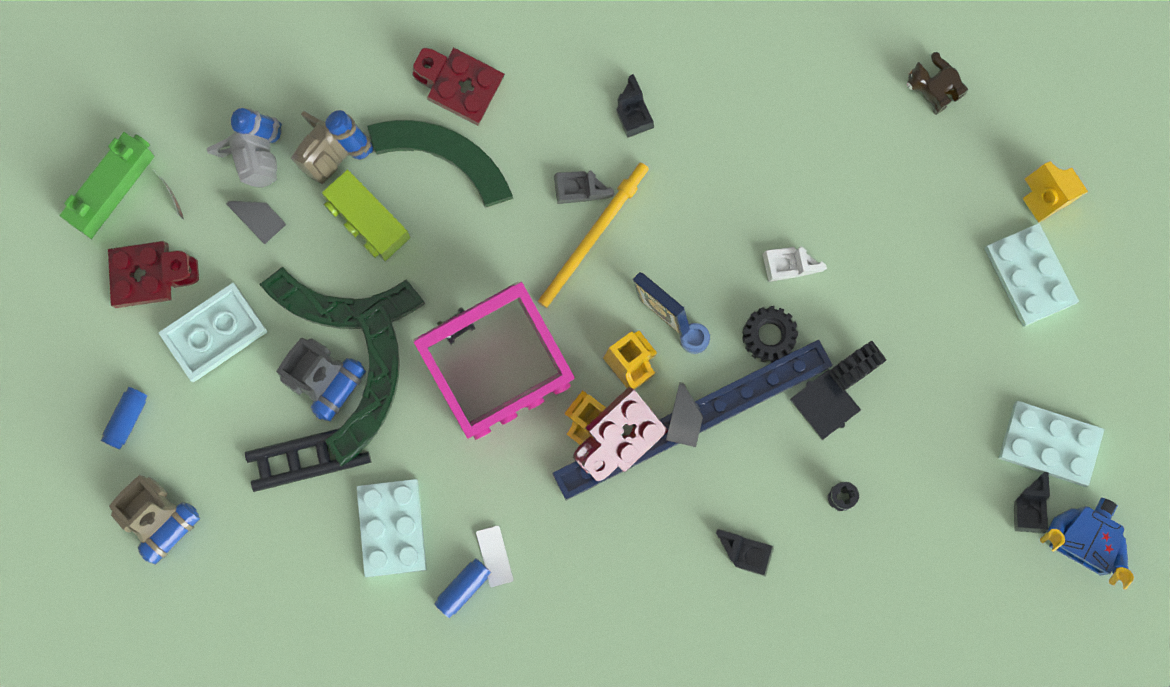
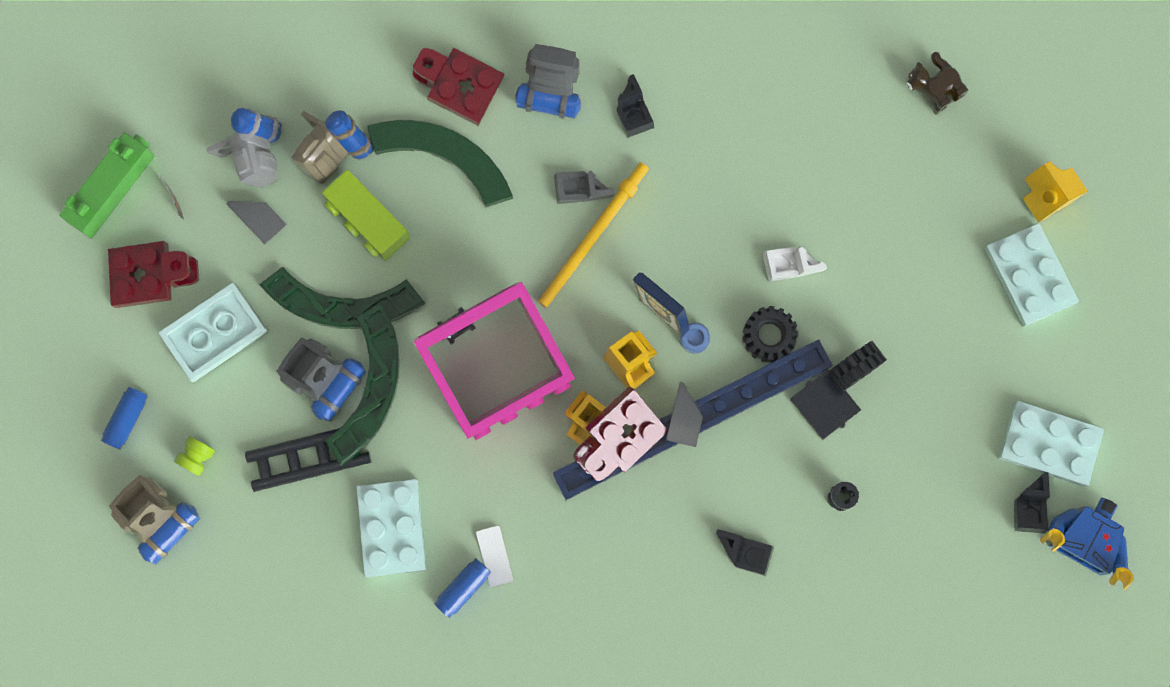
(195, 454): none -> lime wheel
(550, 82): none -> dark grey piece

